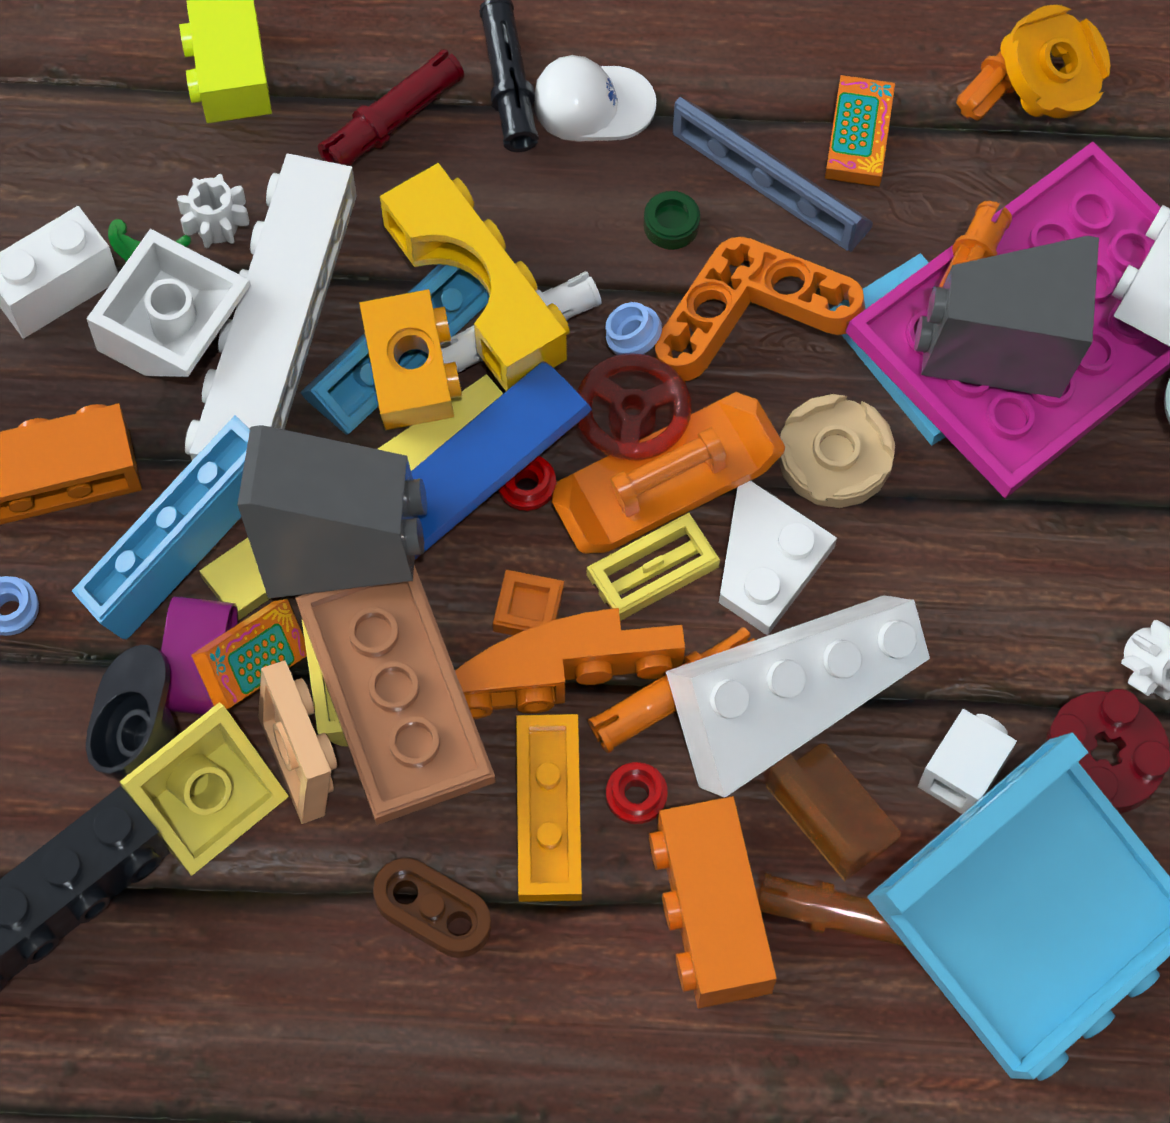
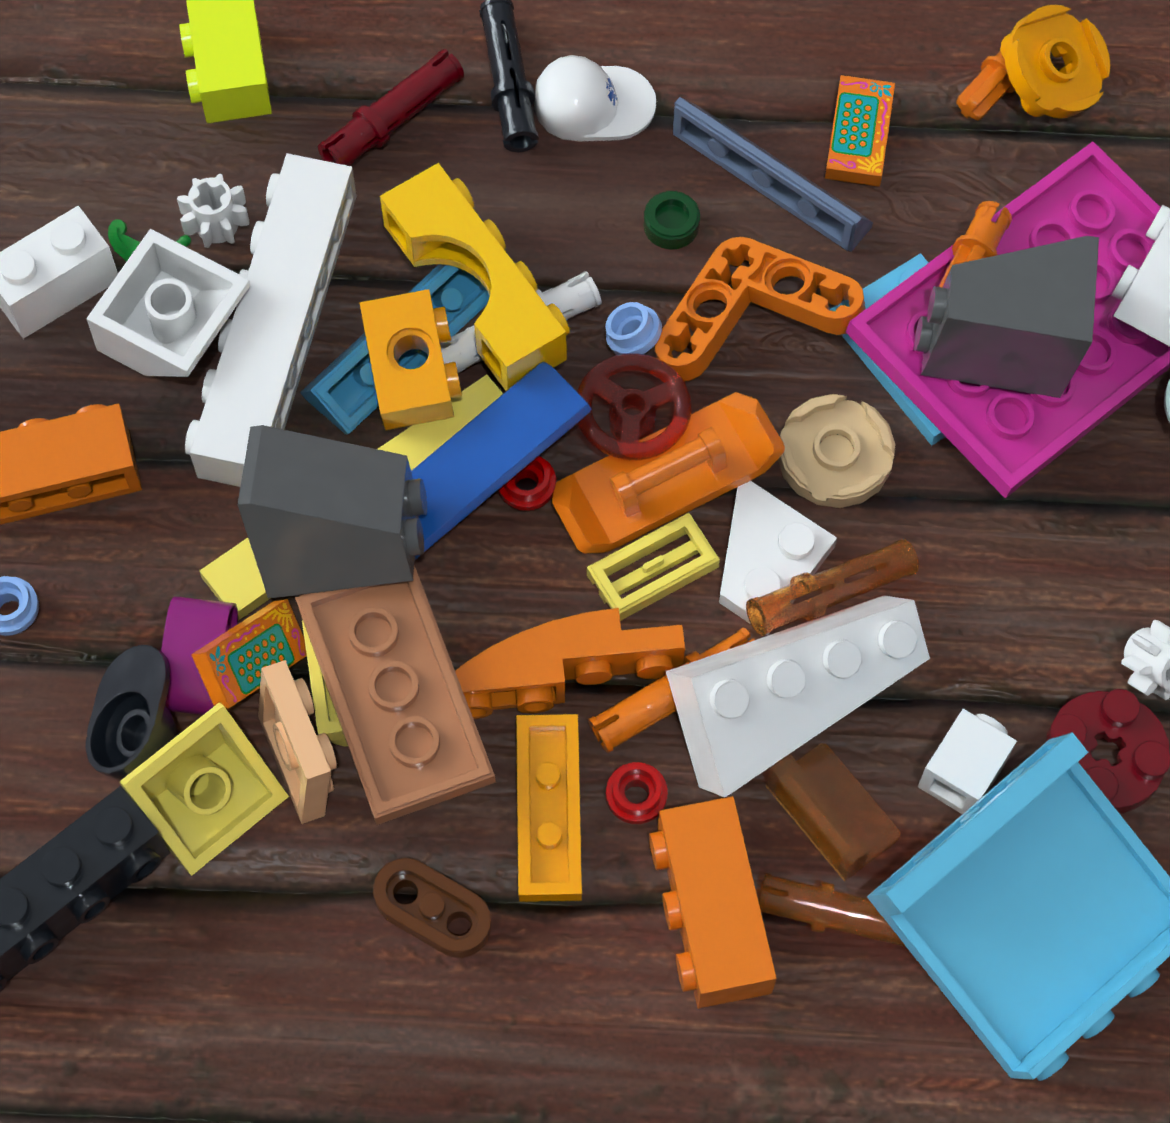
(169, 536): dark azure slope -> none
(526, 602): orange tile -> none
(775, 609): none -> clear orange pin

